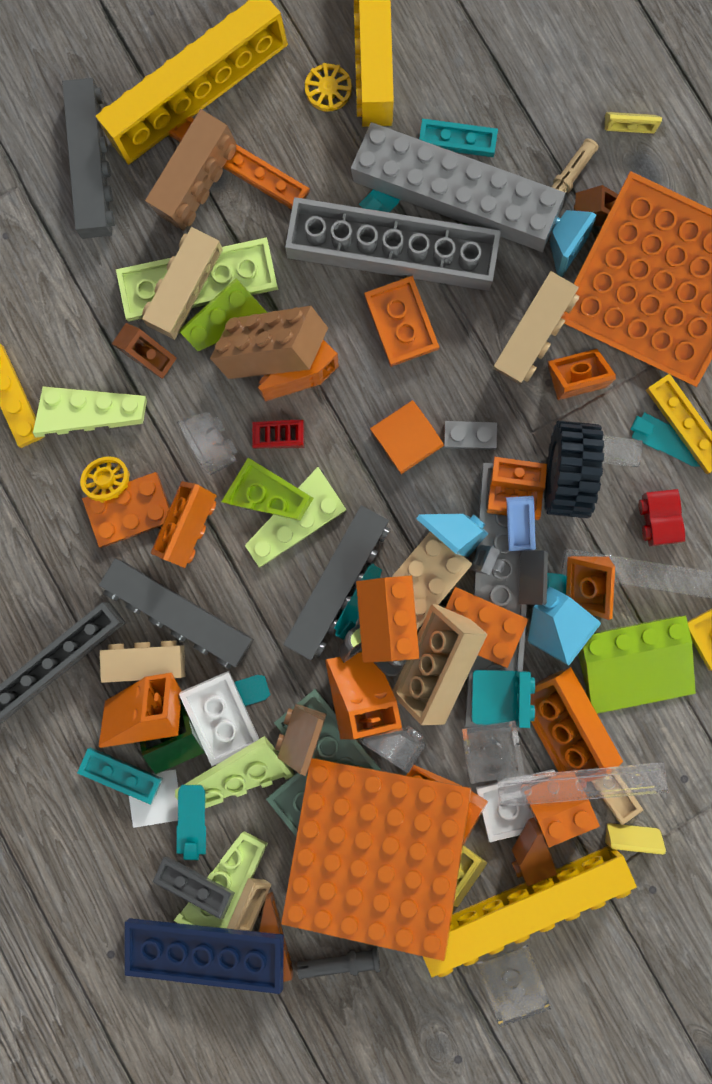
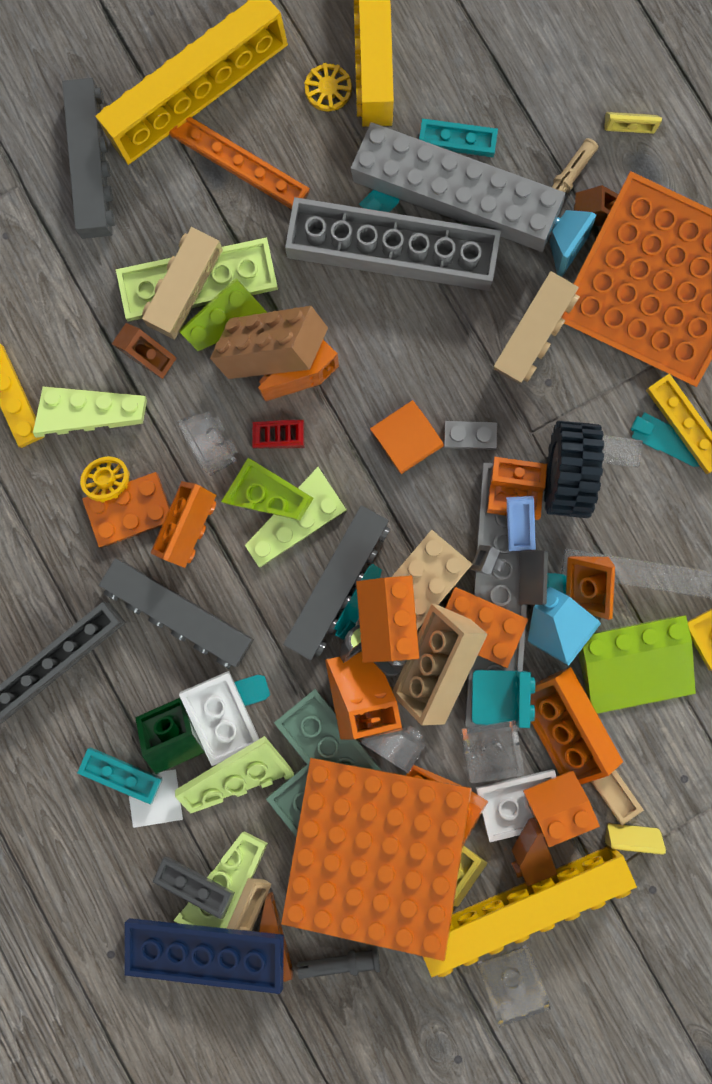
(141, 661): tan brick -> none
(142, 712): orange slope -> none
(191, 822): teal piece -> none
(192, 170): medium nougat brick -> none
(300, 737): medium nougat slope -> none
(401, 321): orange plate -> none
(456, 531): medium azure slope -> none
(580, 374): orange slope -> none
(583, 784): clear tile -> none
(662, 517): red brick -> none

